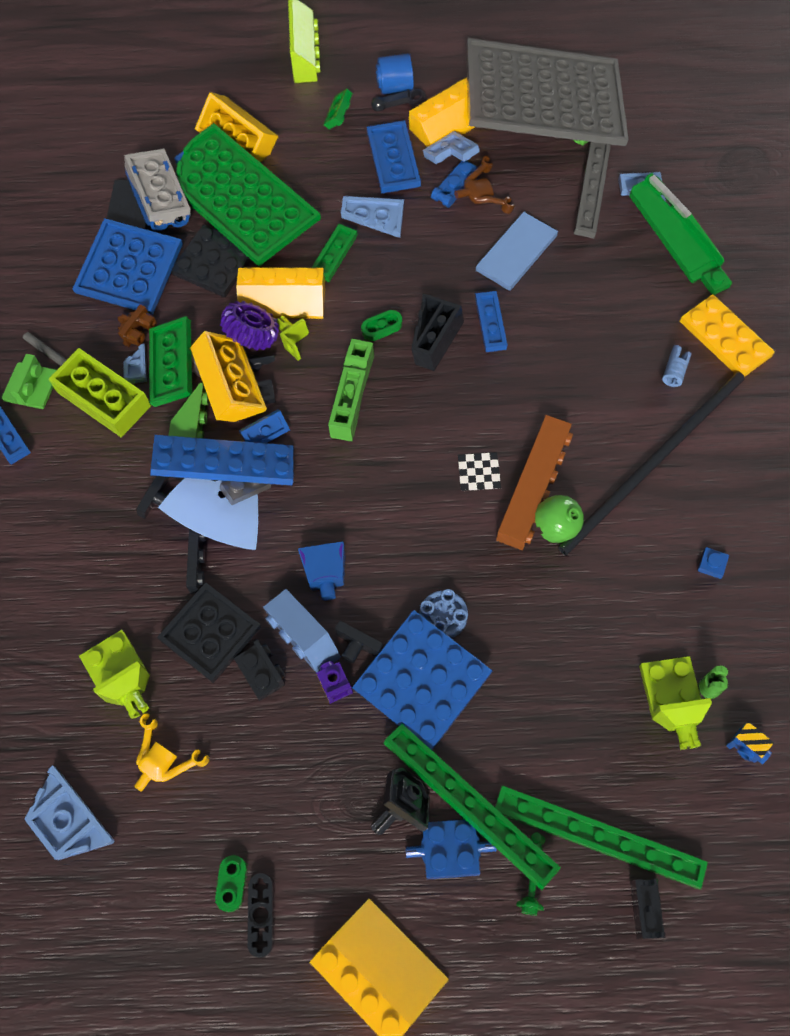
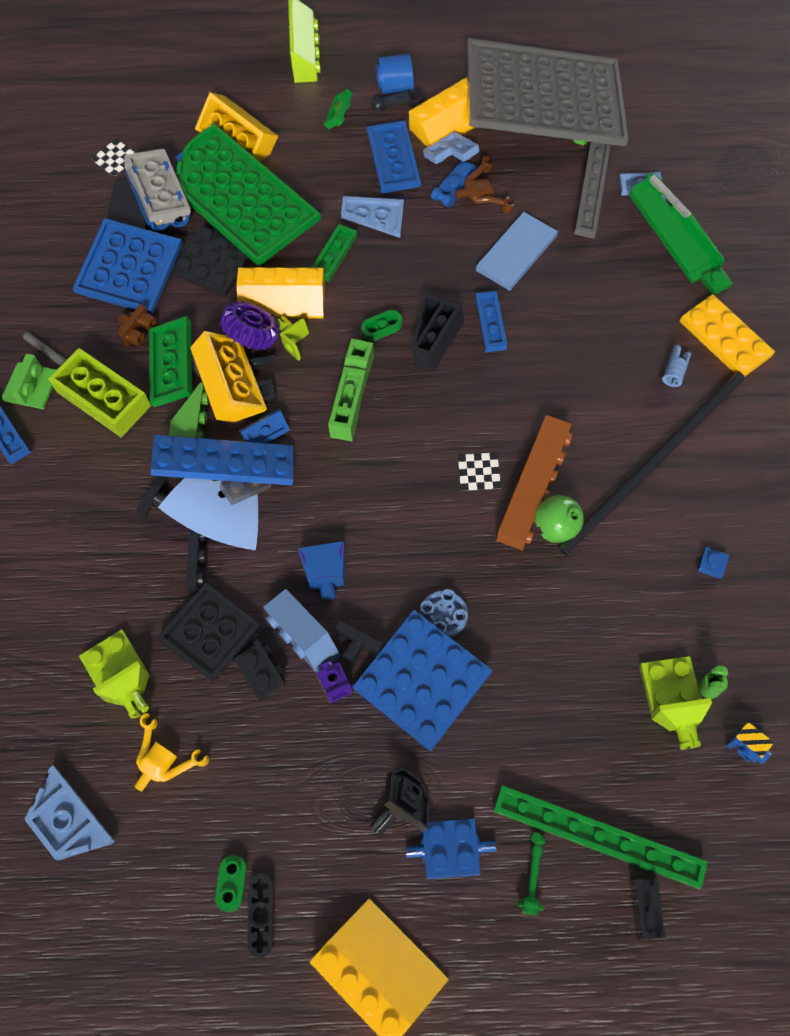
(112, 157): none -> sticker
(136, 366): medium blue tile -> none
(472, 807): green plate -> none

